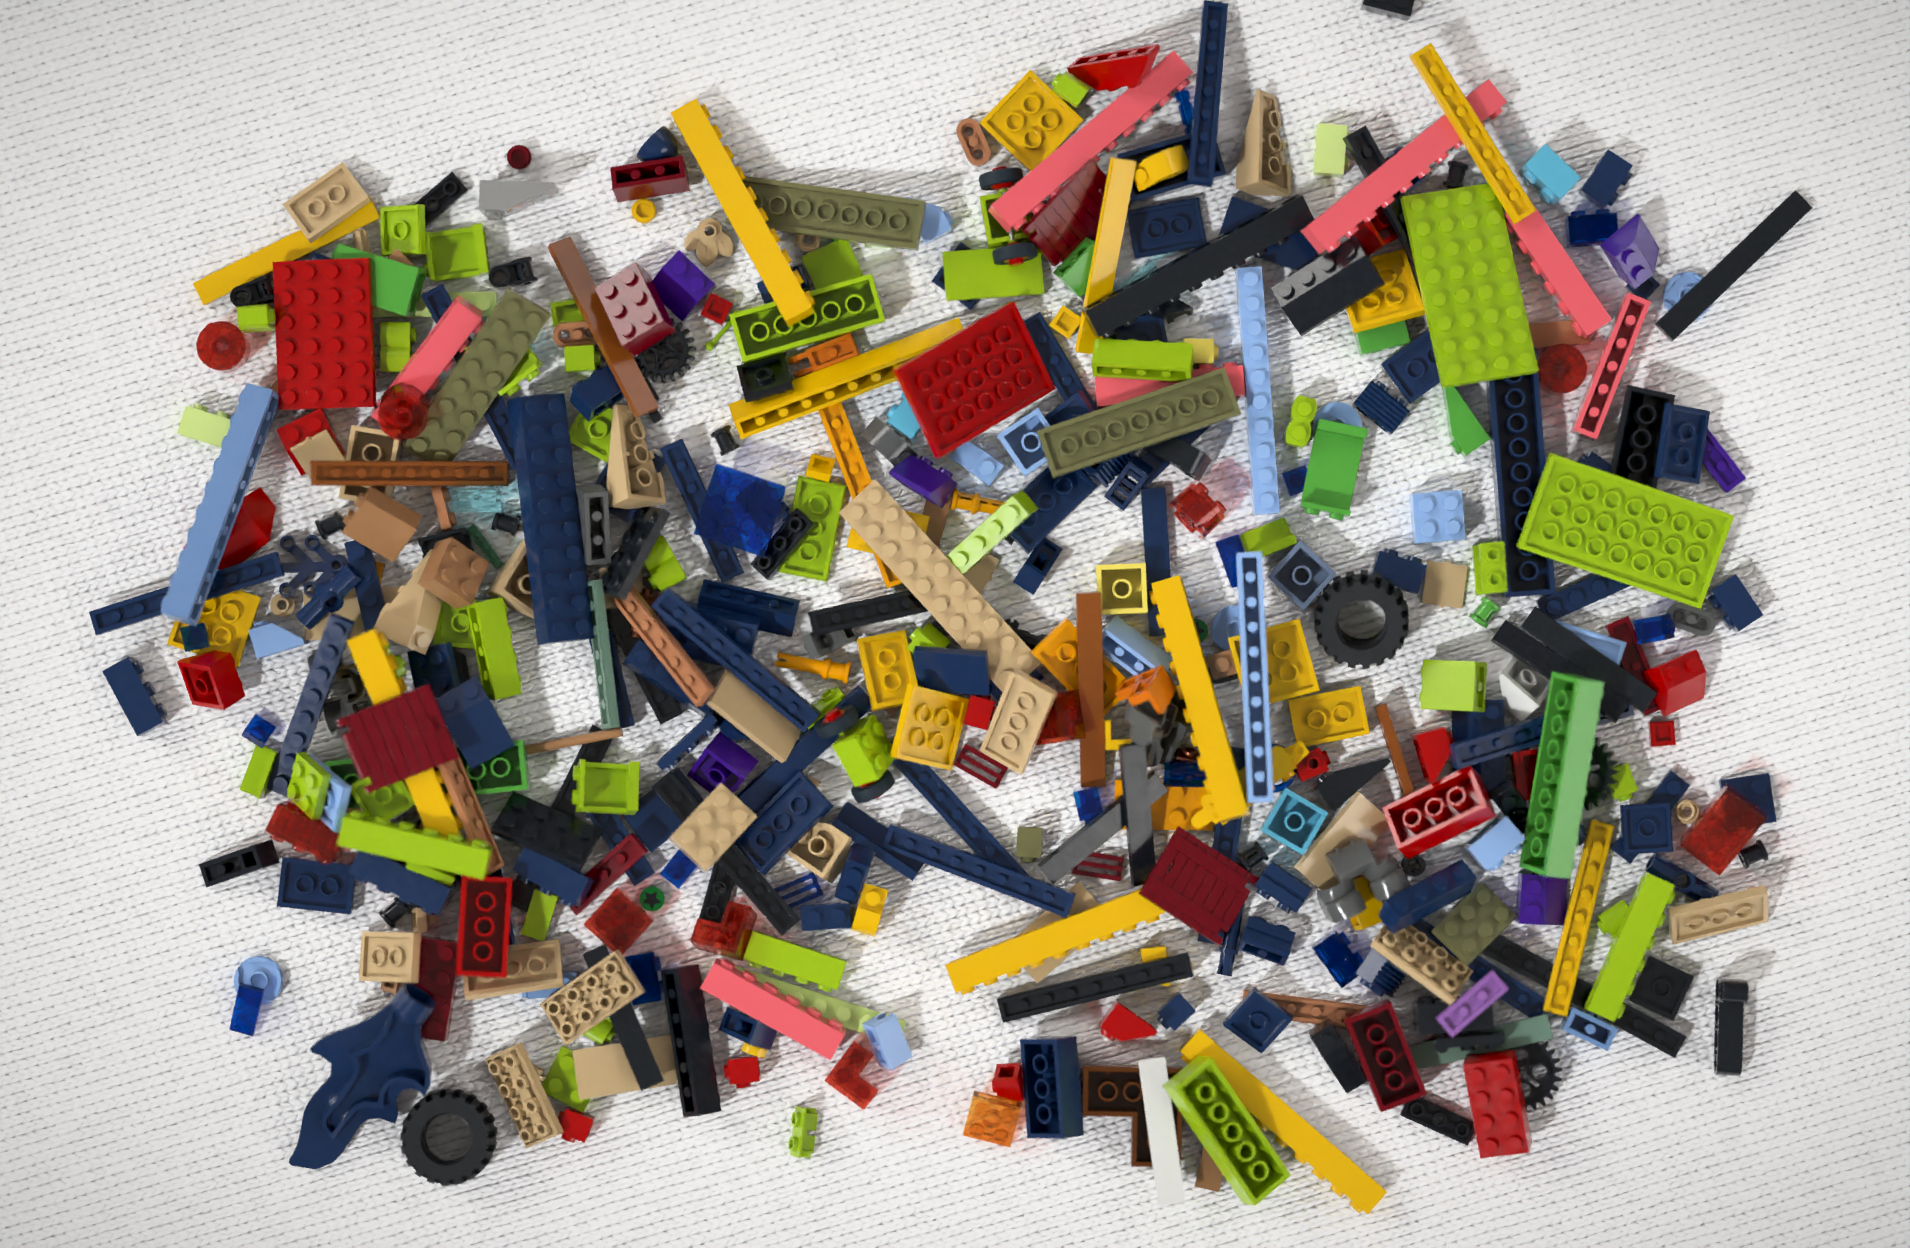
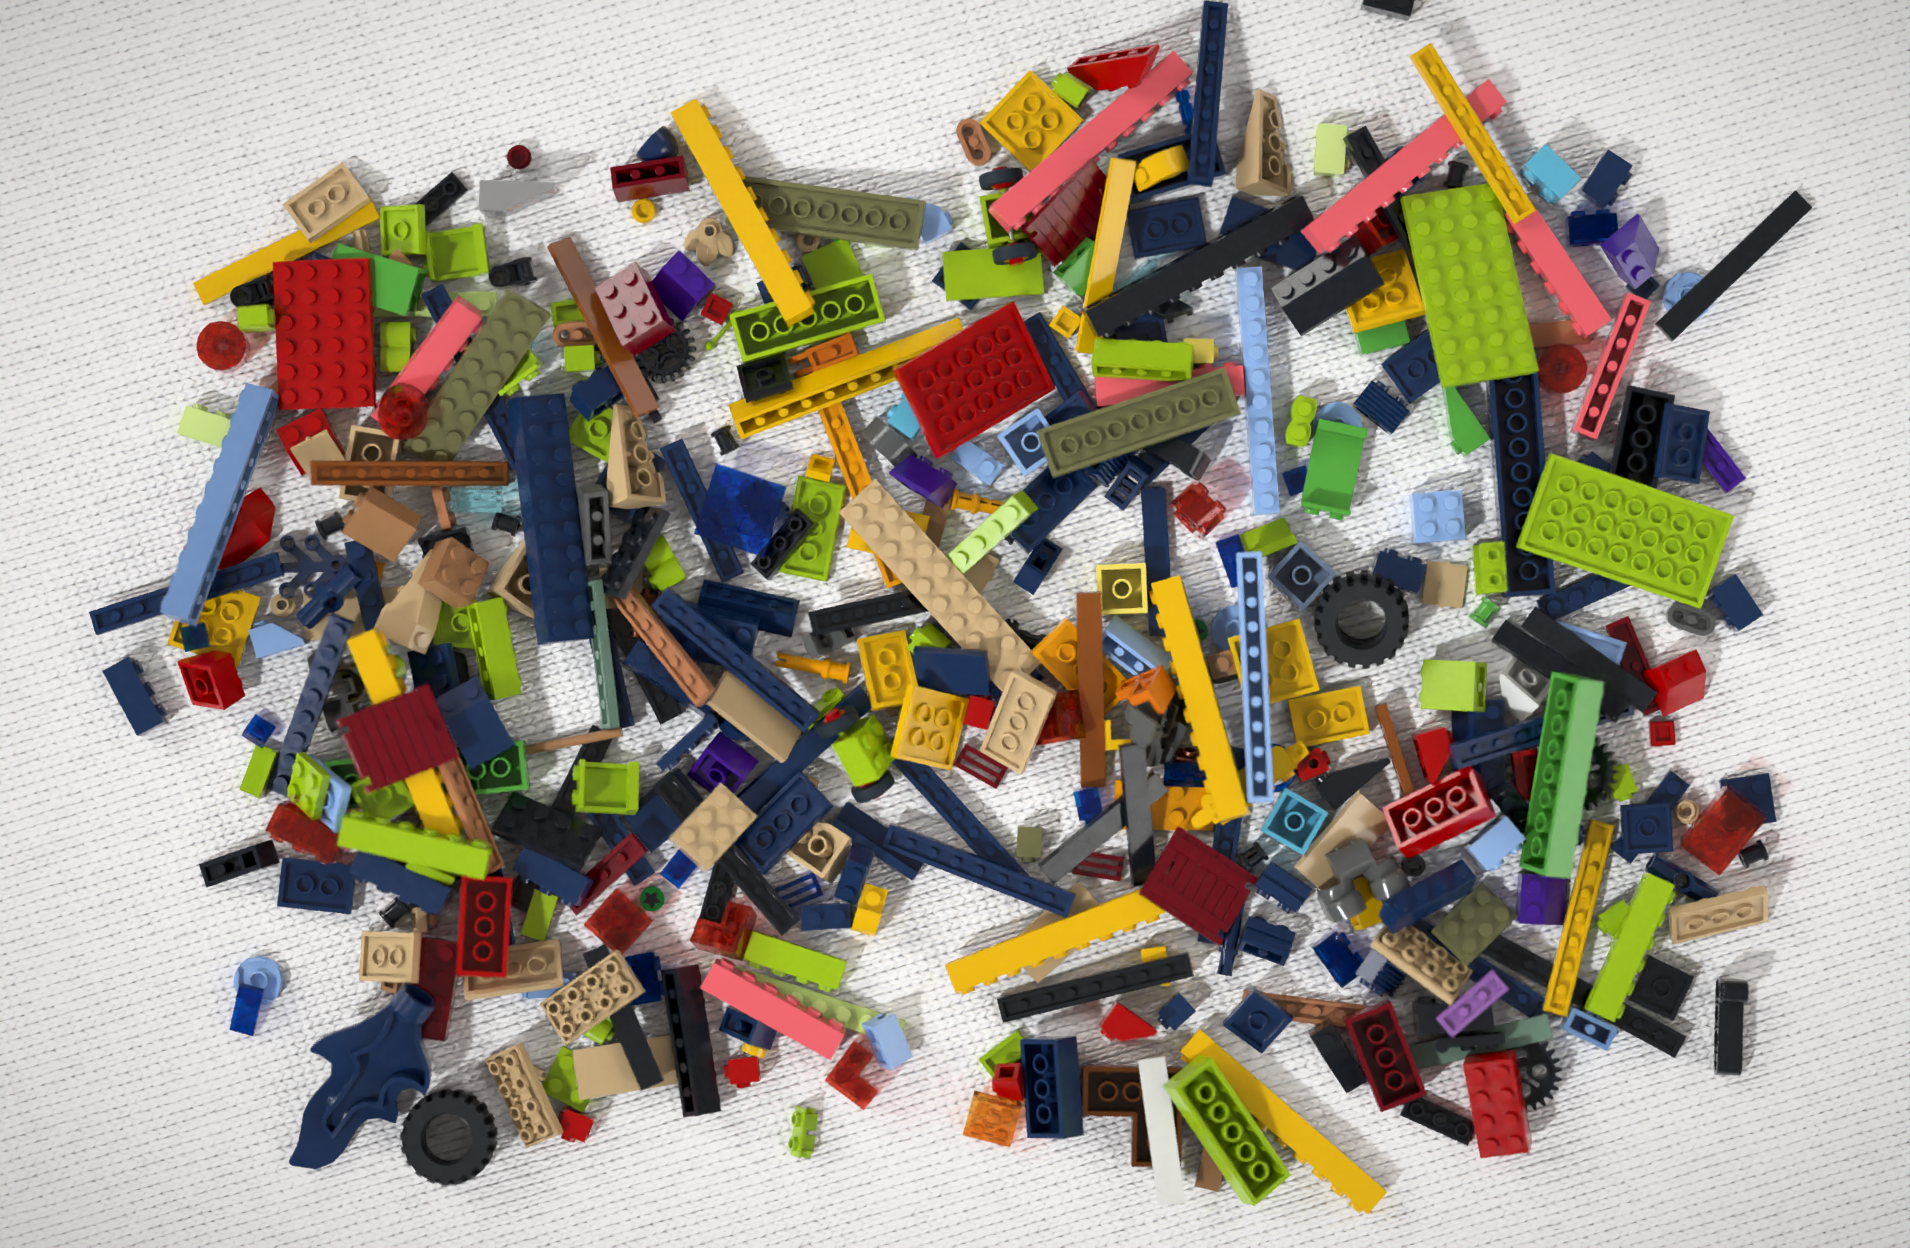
(485, 546): clear green tile -> none
(1005, 1052): none -> lime tile
(1654, 629): clear blue brick -> none

